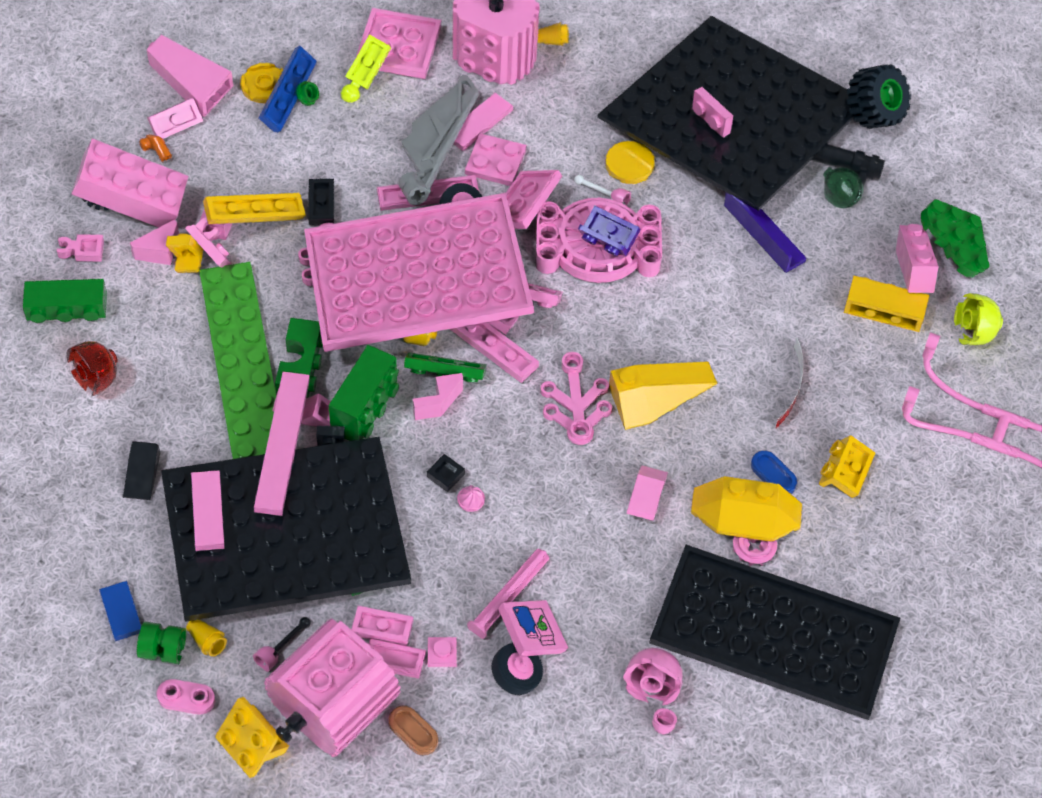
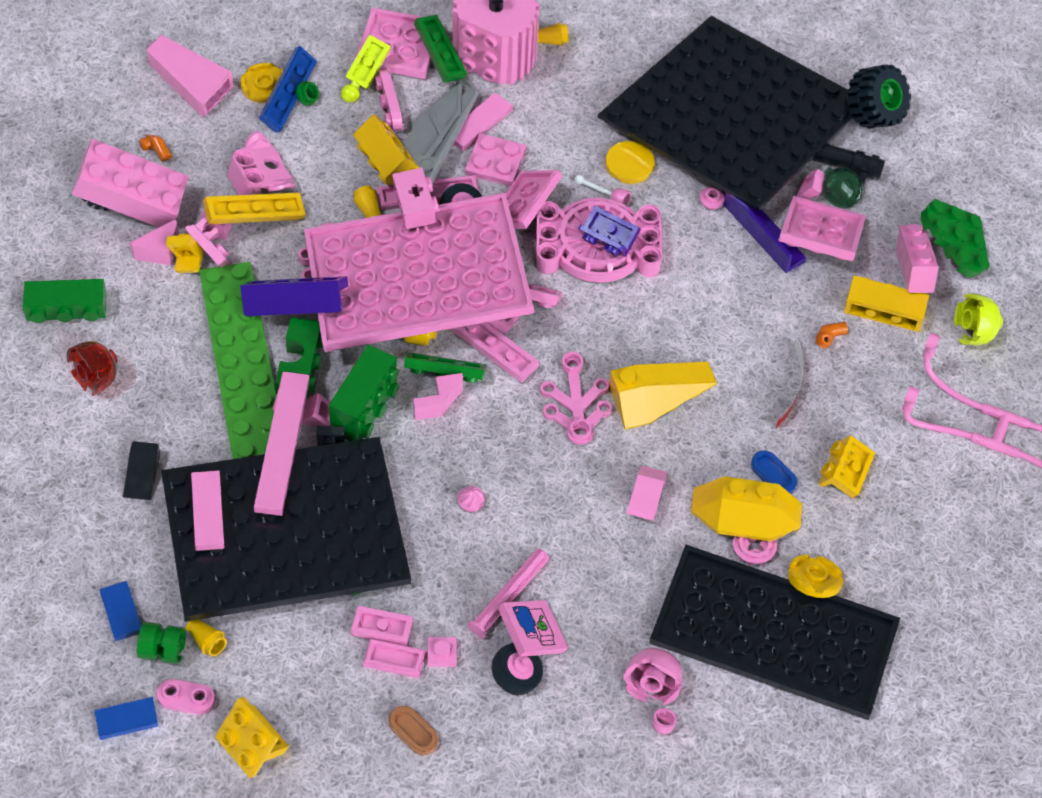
(83, 248): bright pink plate -> none
(126, 718): none -> blue tile
(175, 118): bright pink plate -> none
(250, 173): none -> bright pink piece
(269, 654): hinge -> none
(293, 296): none -> dark purple panel
(321, 201): black plate -> none
(331, 688): bright pink piece -> none
(367, 201): none -> yellow cone
(383, 149): none -> yellow brick
(389, 100): none -> bright pink plate
(414, 198): none -> bright pink brick
(440, 48): none -> green plate
(445, 472): black plate -> none
(712, 112): bright pink plate -> none
(712, 203): none -> bright pink plate
(811, 185): none -> bright pink plate
(815, 576): none -> yellow tile
(822, 228): none -> bright pink plate
(828, 332): none -> orange arm

